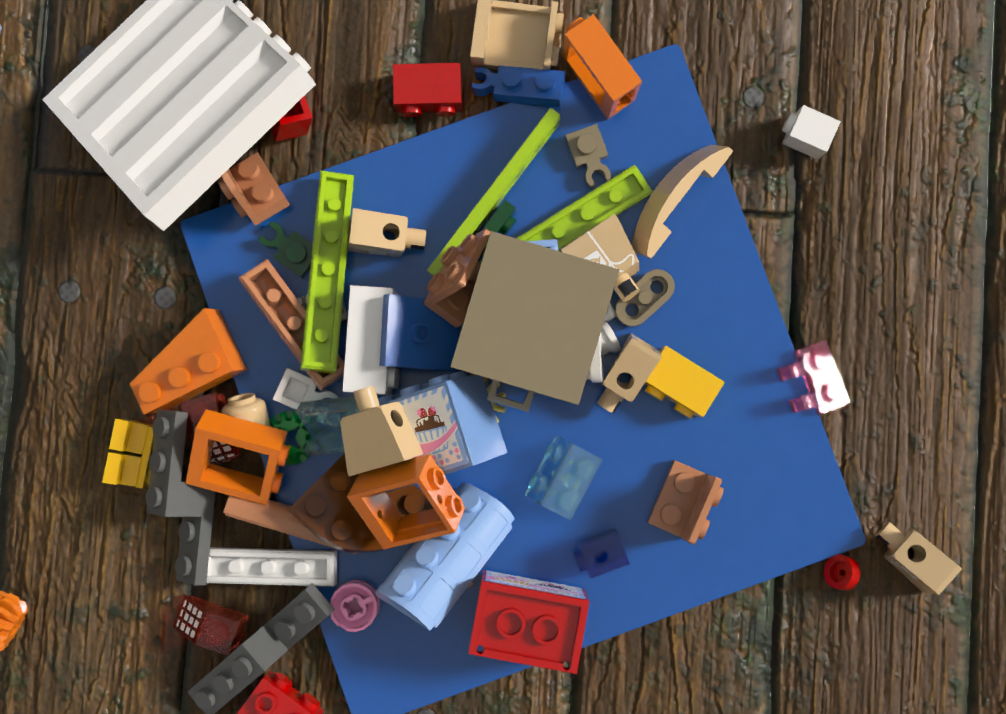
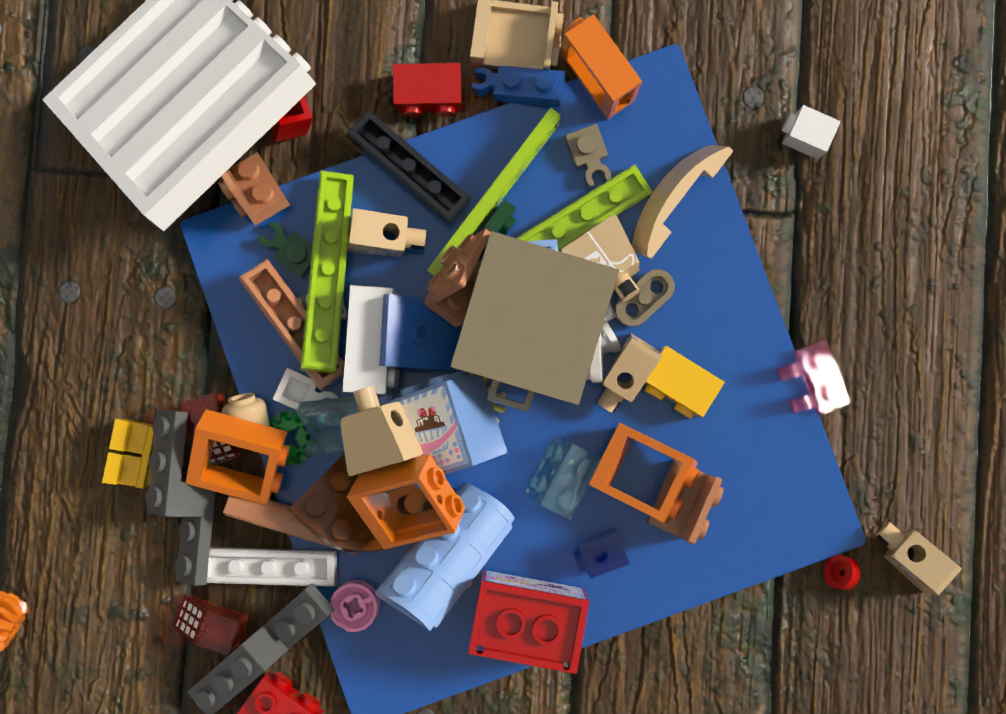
(190, 364): orange wedge -> none
(409, 167): none -> black brick
(614, 457): none -> orange window

